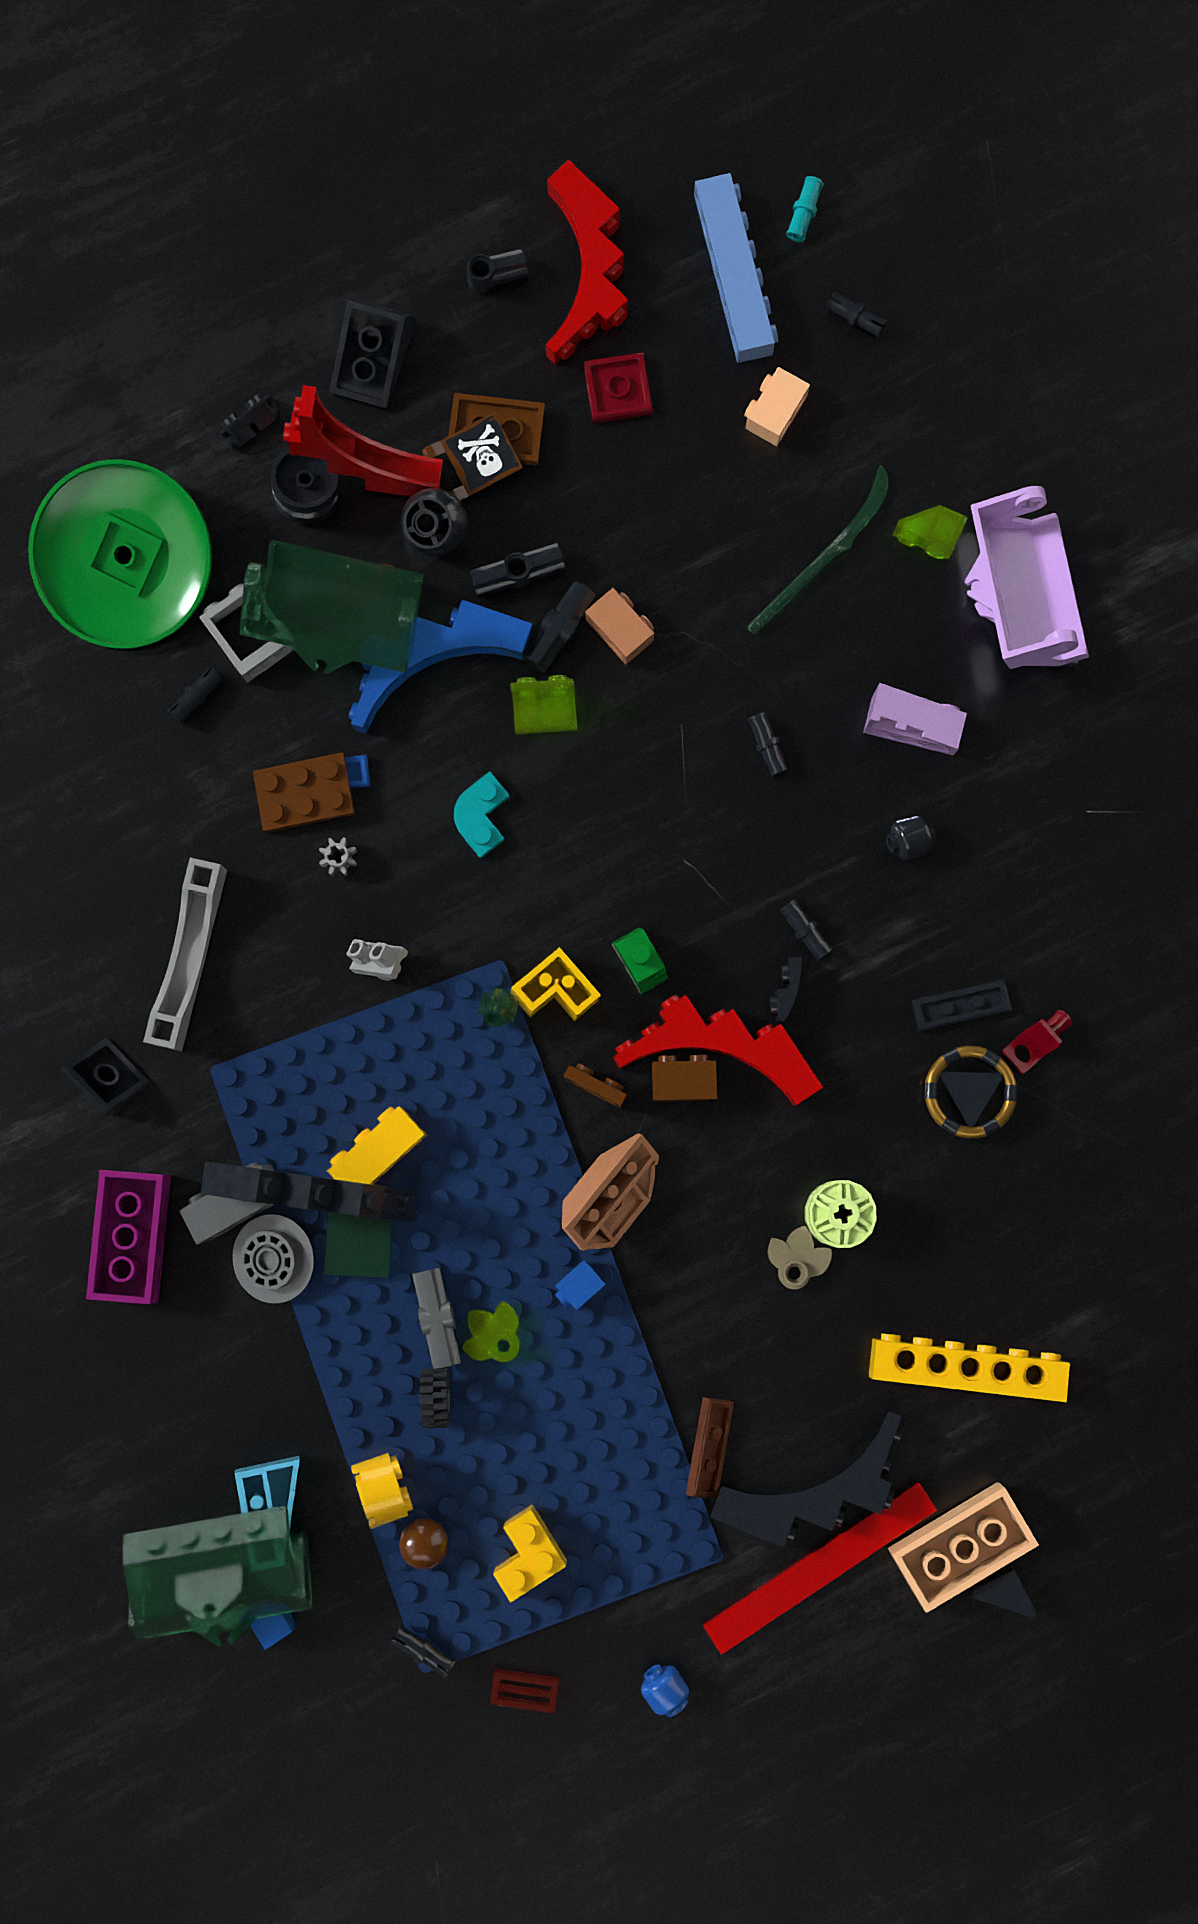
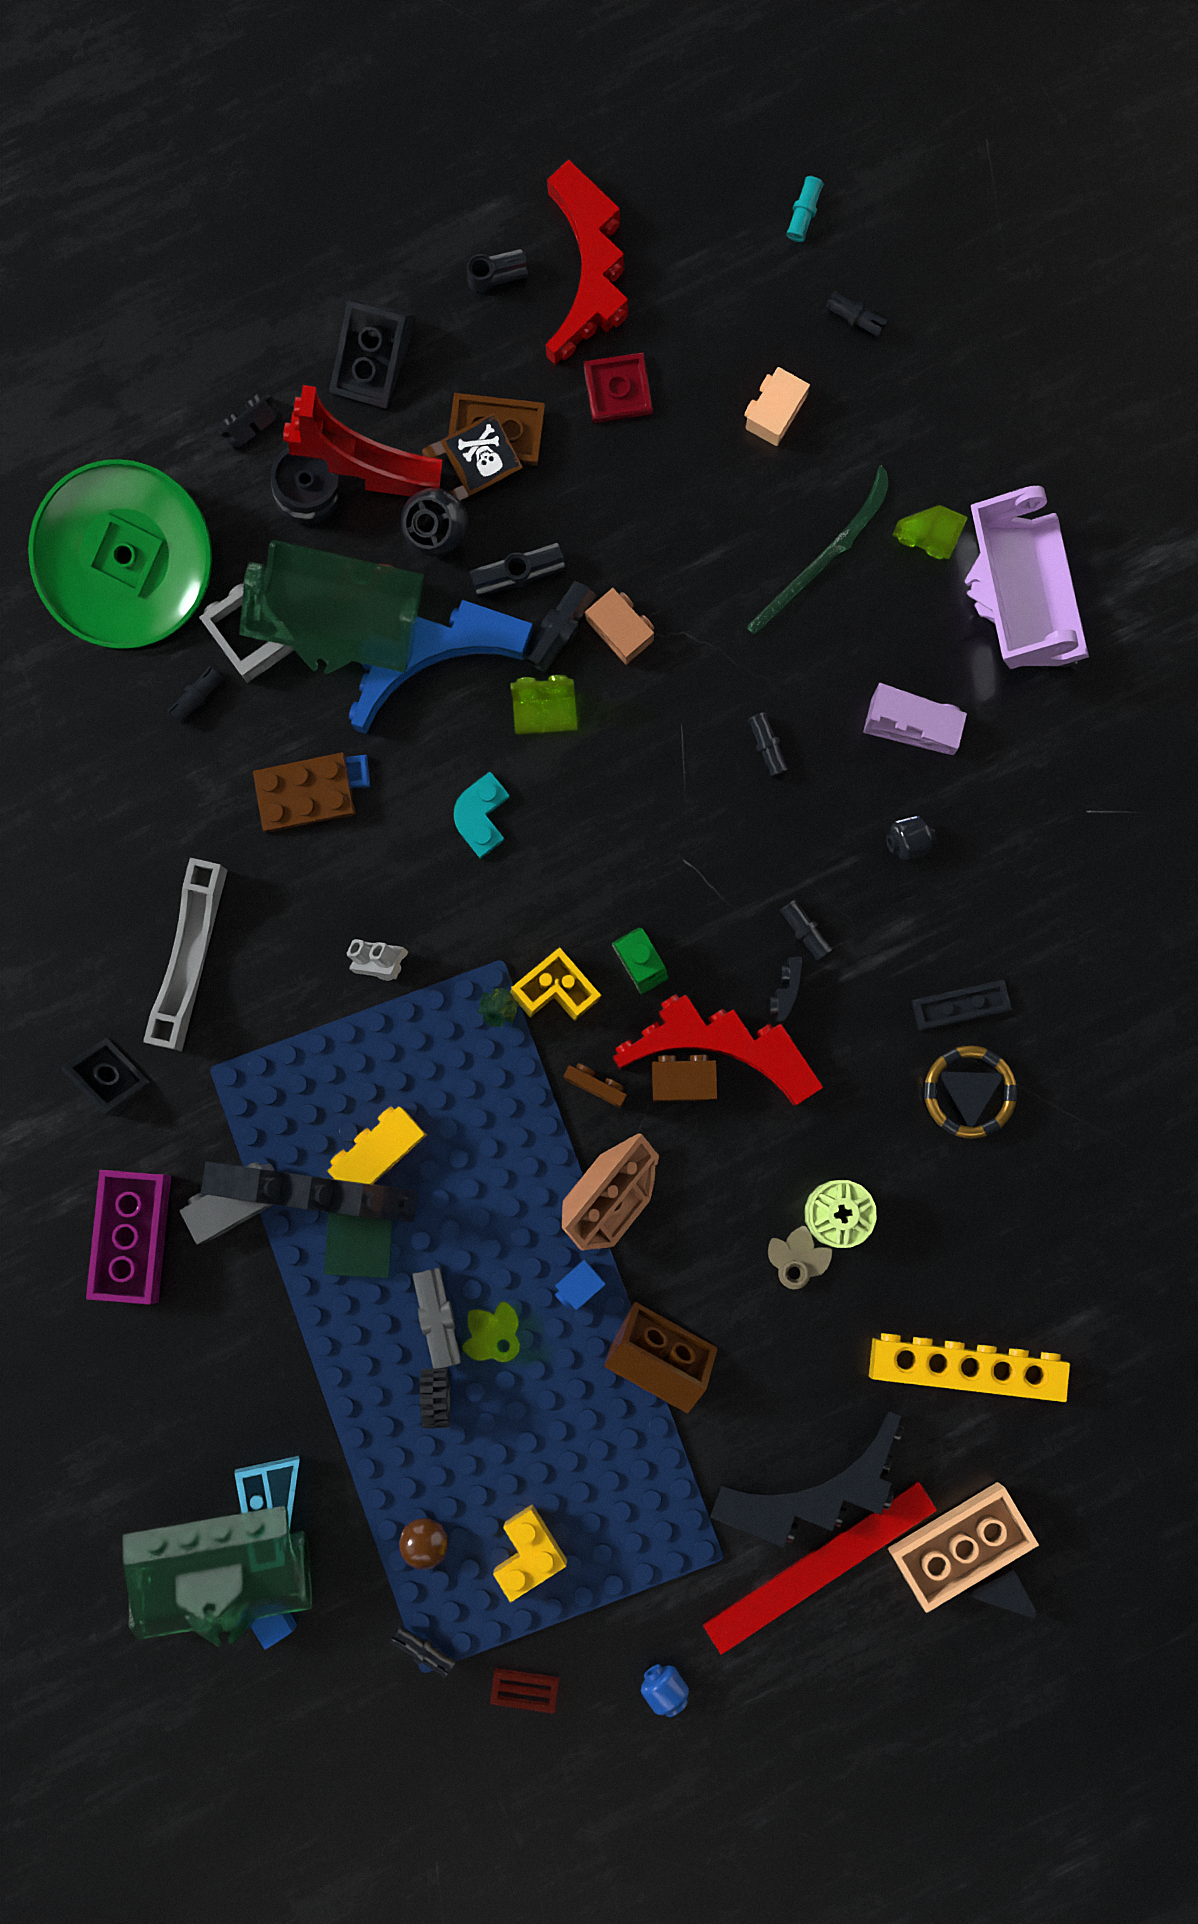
(260, 1262): dark grey wheel -> none
(329, 856): light grey gear -> none
(380, 1490): yellow brick -> none
(661, 1358): none -> reddish brown slope
(710, 1448): copper tile -> none
(734, 267): medium blue brick -> none
(1039, 1040): dark red bracket -> none

